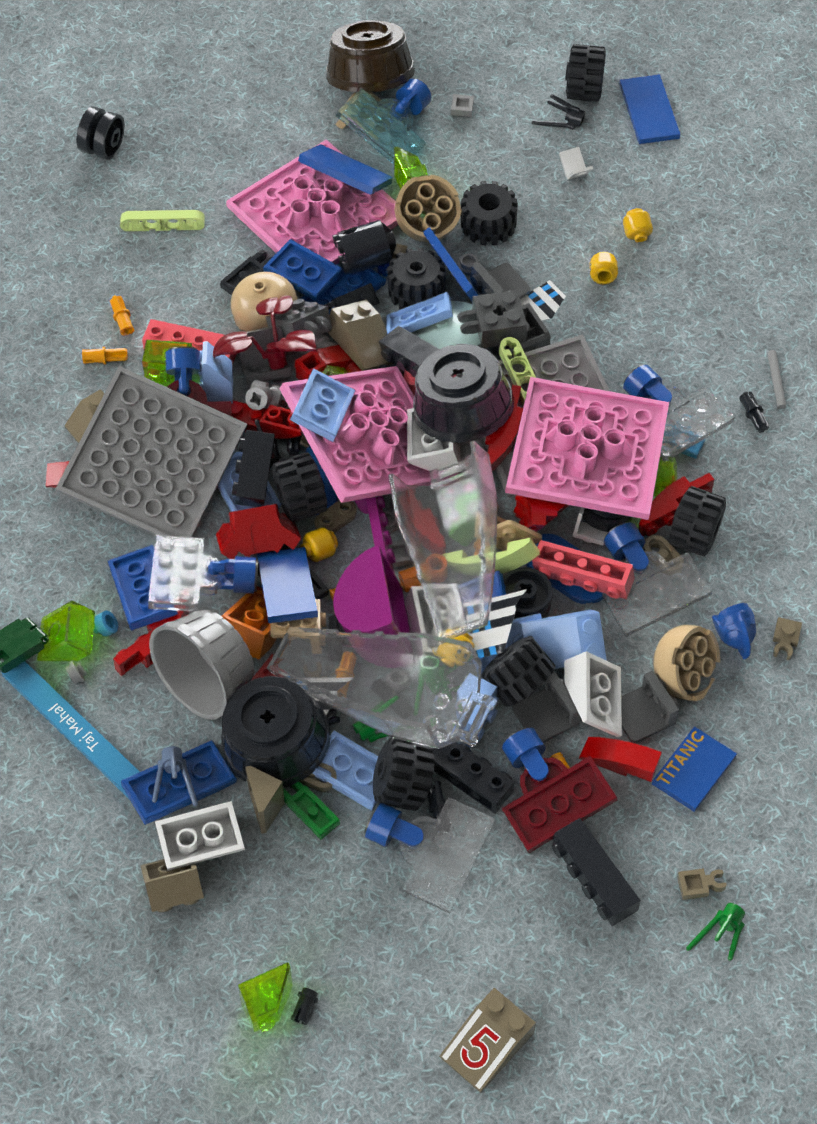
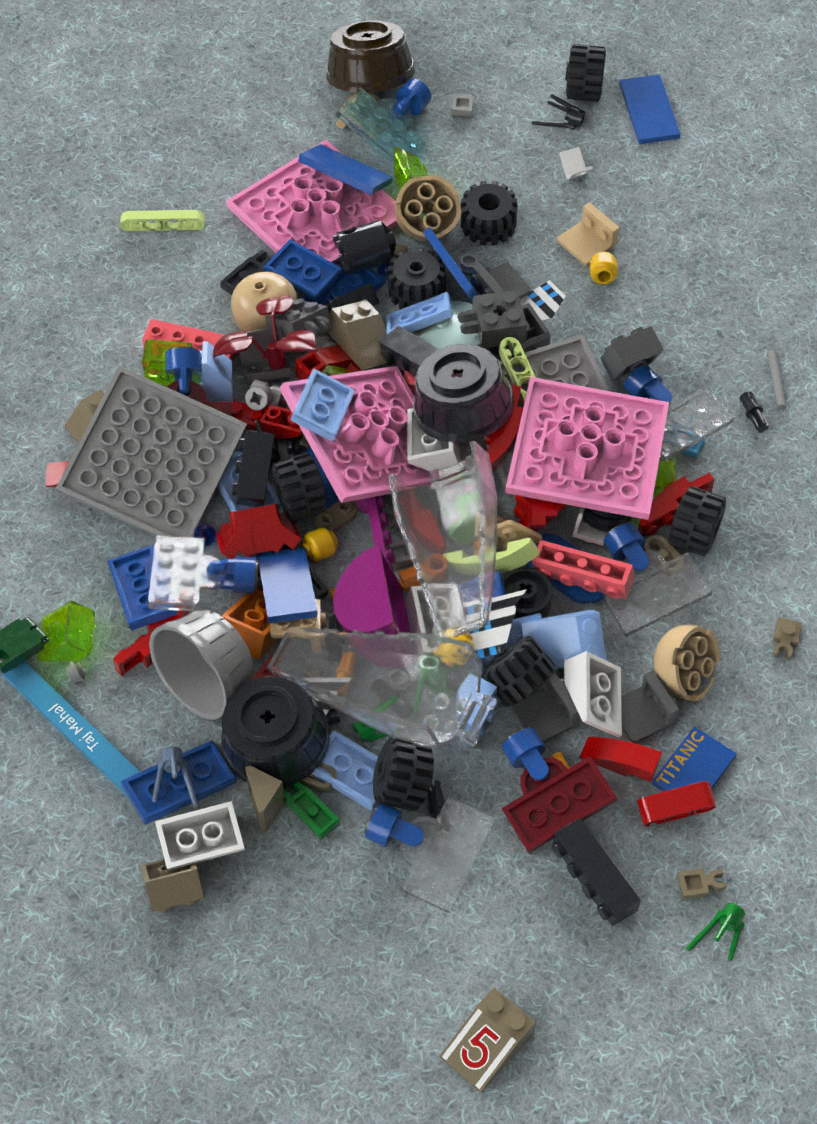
(100, 132): black wheel -> none
(104, 355): light orange axle -> none
(105, 623): dark azure tile -> none
(121, 315): light orange axle -> none
(205, 531): none -> clear blue plate
(266, 997): clear neon green slope -> none
(304, 1006): black pin -> none
(473, 775): black brick -> none
(590, 236): none -> tan bracket
(630, 352): none -> dark grey hinge
(637, 225): yellow head -> none
(676, 803): none -> red beam
(736, 627): blue helmet -> none

